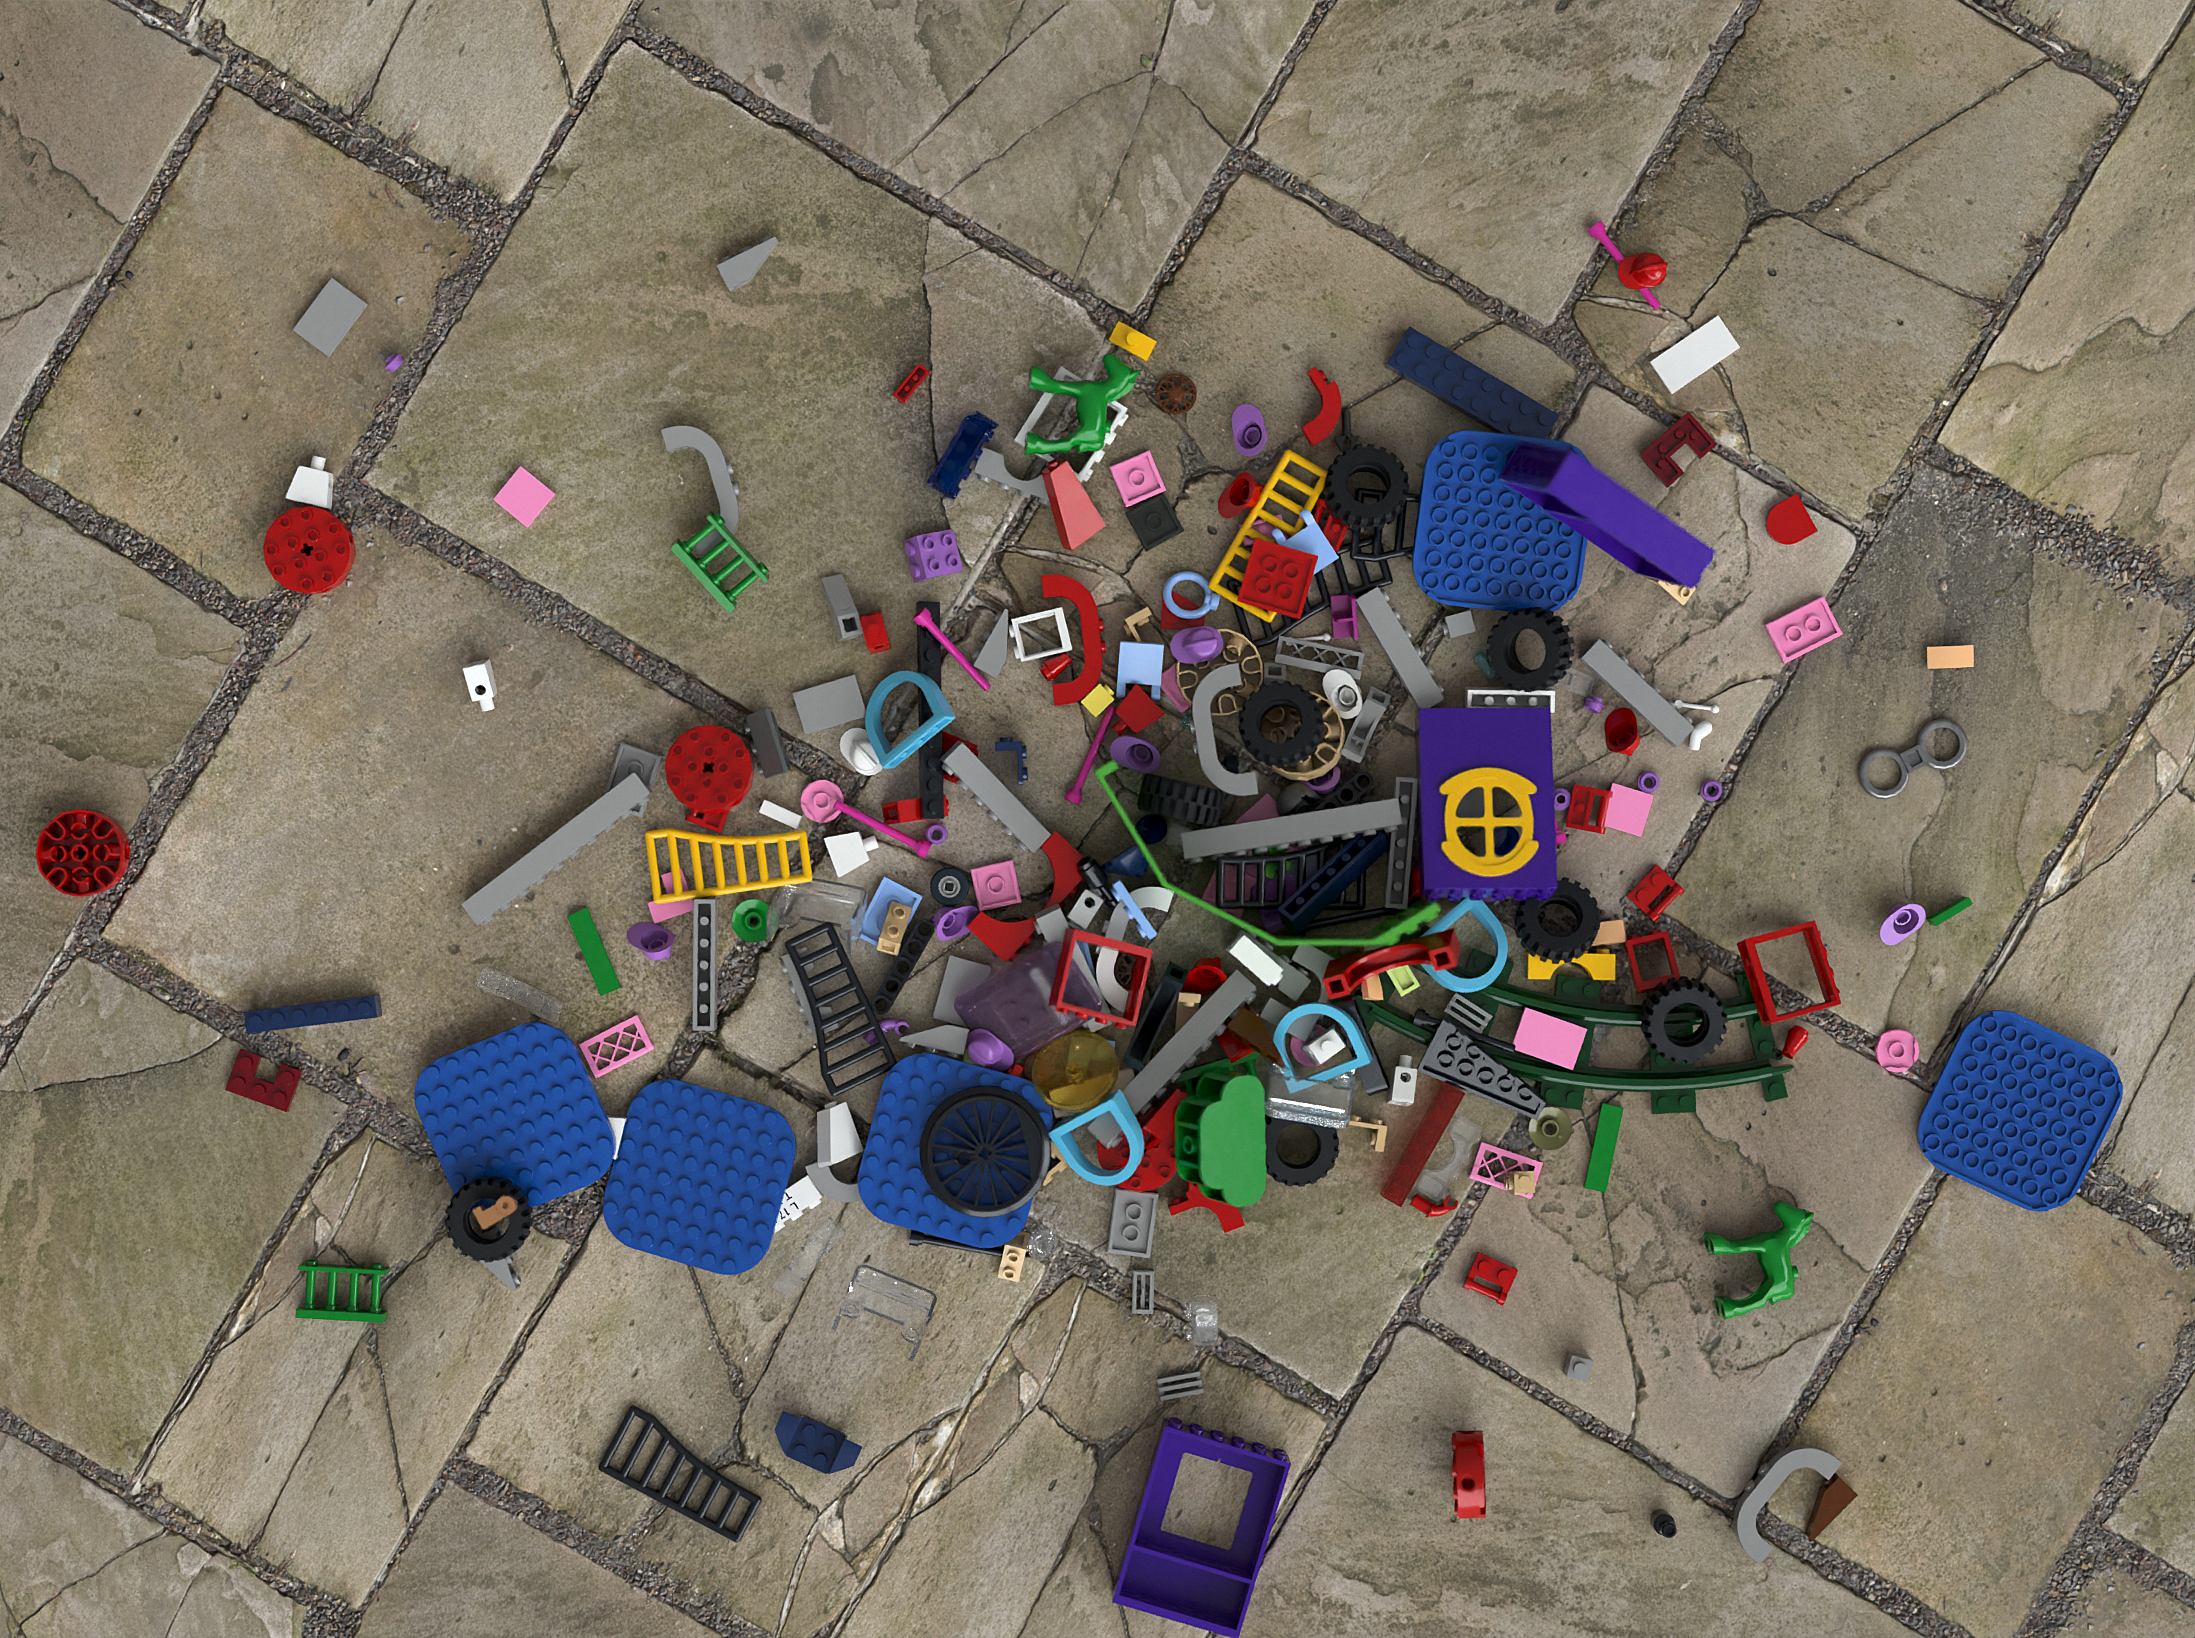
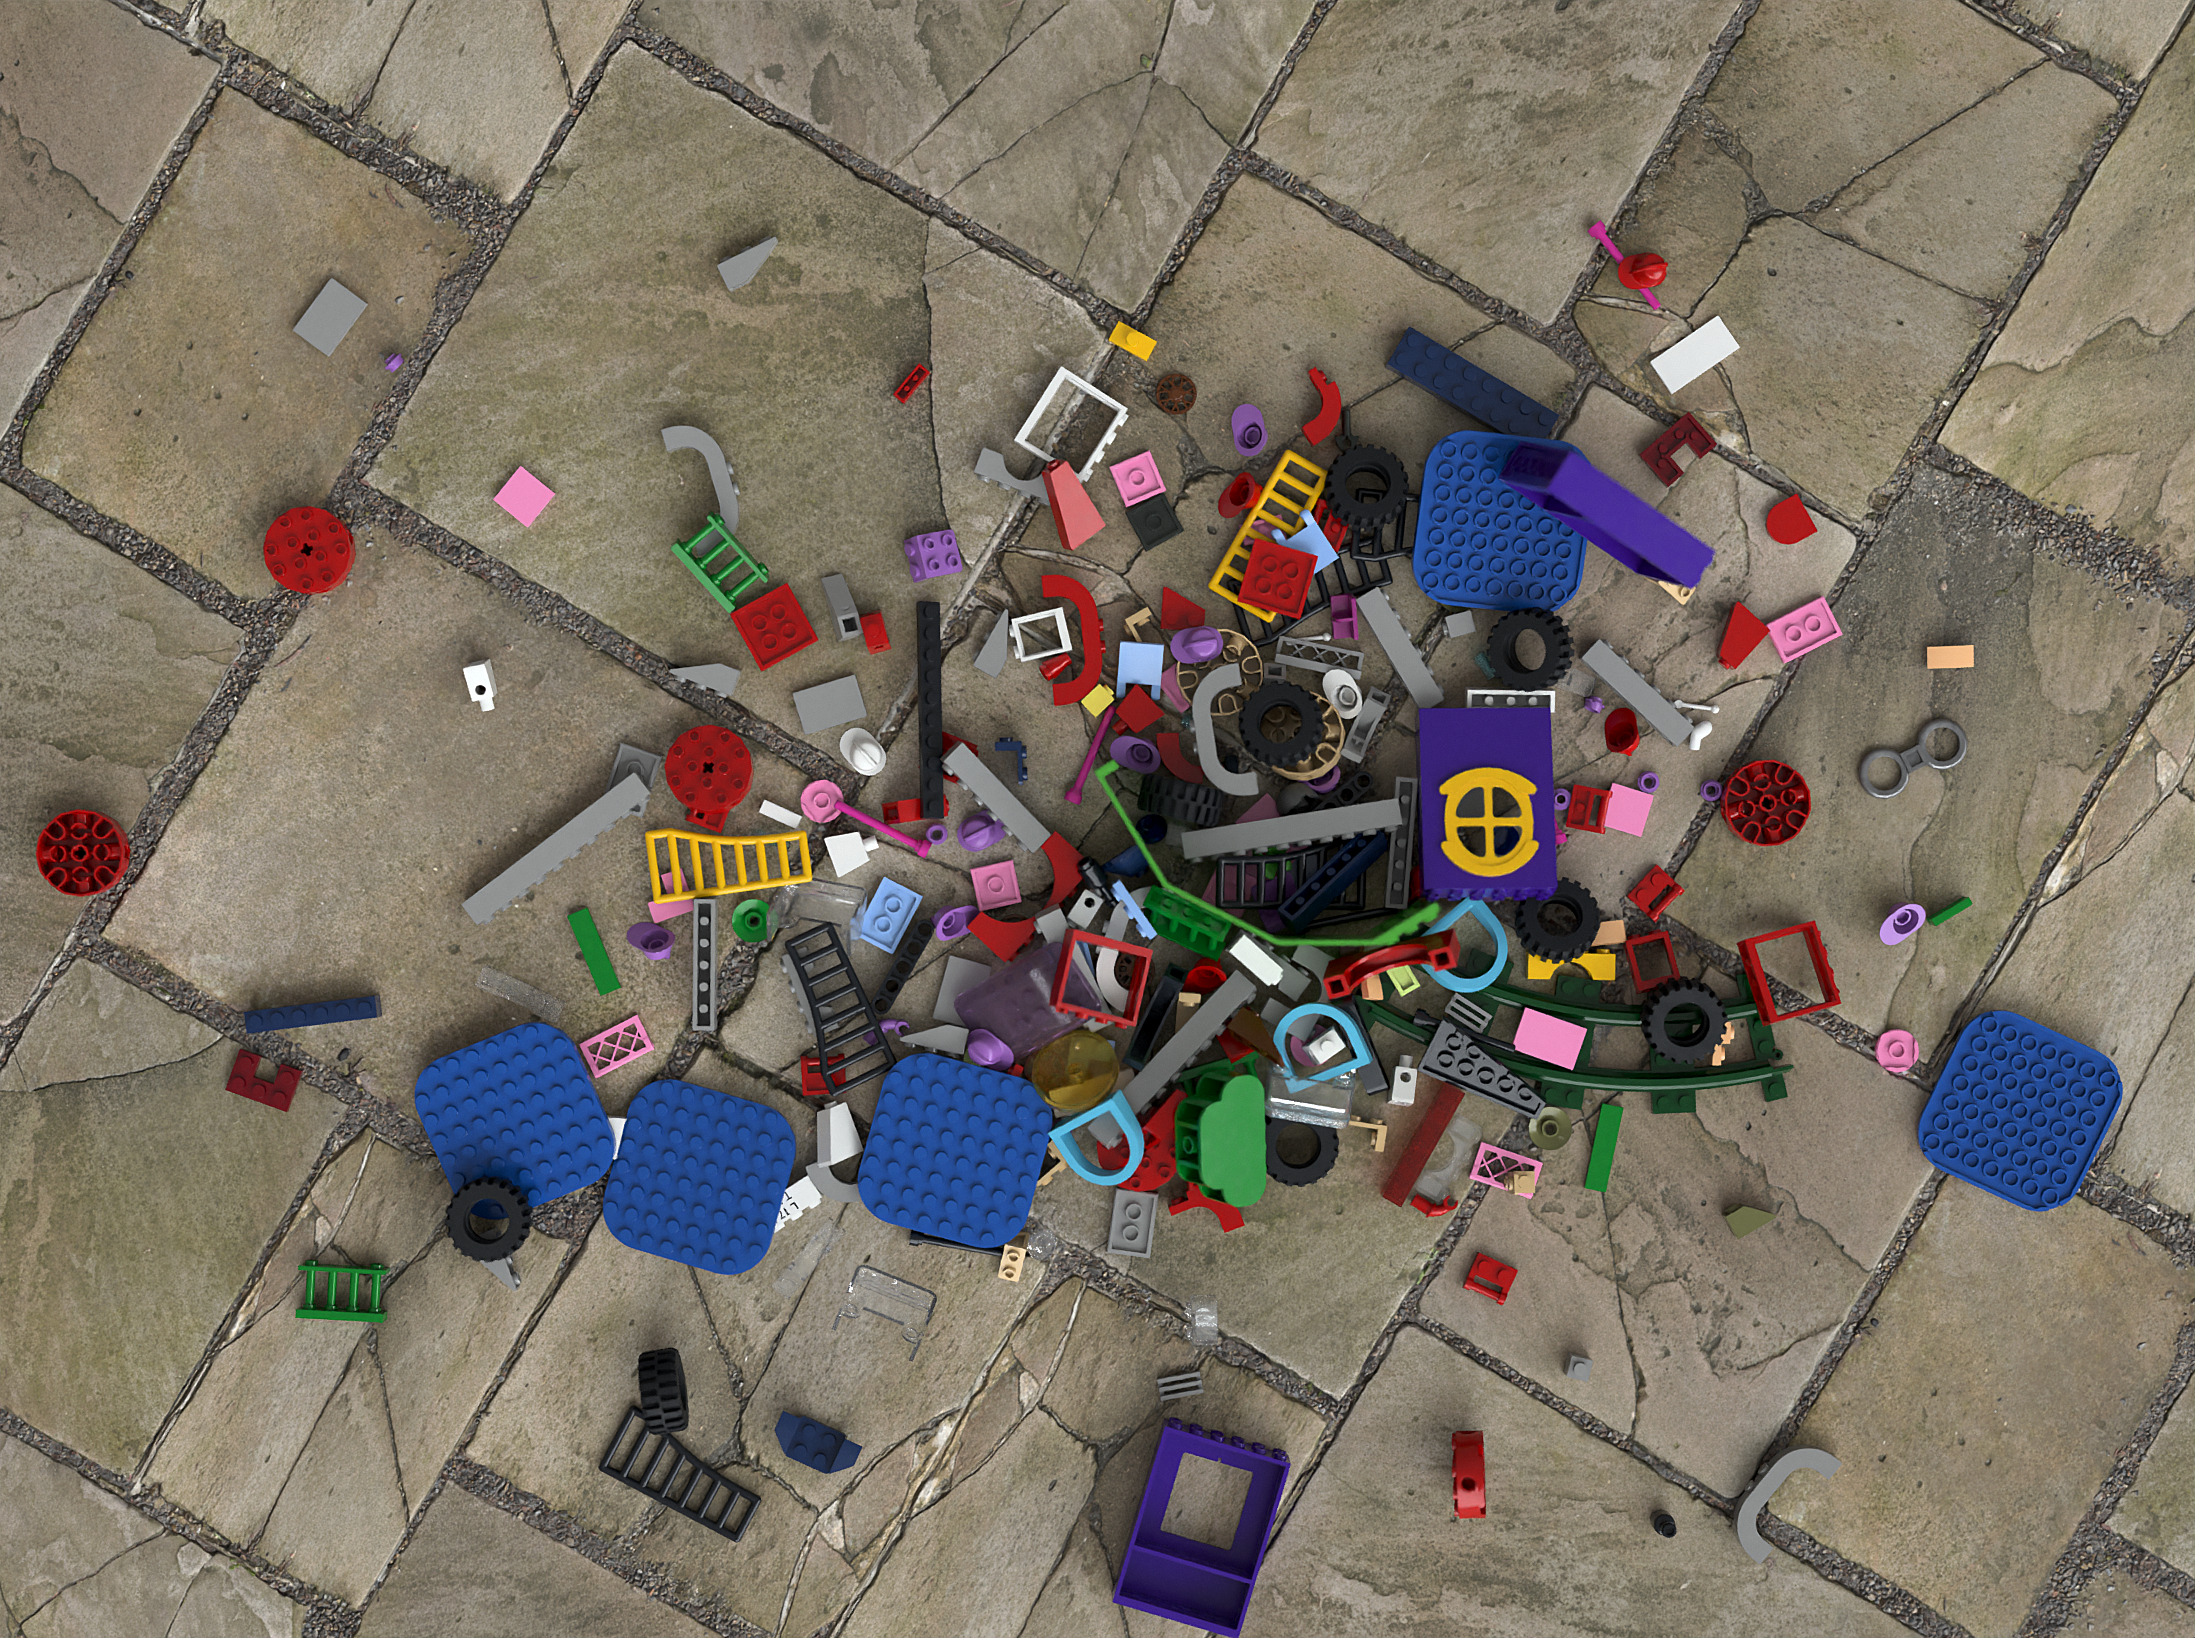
(312, 485): white torso -> none
(504, 1206): medium nougat leg -> none
(663, 1391): none -> black tyre
(715, 676): none -> light grey slope
(767, 743): dark grey slope -> none
(774, 627): none -> red plate
(813, 1082): none -> red plate
(894, 928): tan bracket -> none
(923, 618): dark pink piece -> none
(942, 716): medium azure window -> none
(955, 882): black wheel -> none
(959, 455): clear blue windscreen -> none
(979, 832): none -> medium lavender piece
(1036, 1141): black piece -> none
(1090, 406): green animal -> none
(1143, 1272): light grey tile -> none
(1174, 761): none -> red arch
(1186, 923): none -> green fence
(1210, 601): light blue piece -> none
(1719, 1054): none -> light nougat slope
(1739, 636): none -> red slope
(1745, 1219): none -> olive slope
(1772, 1256): green animal -> none
(1781, 818): none -> red brick
(1794, 1041): red cone -> none
(1830, 1502): reddish brown slope -> none

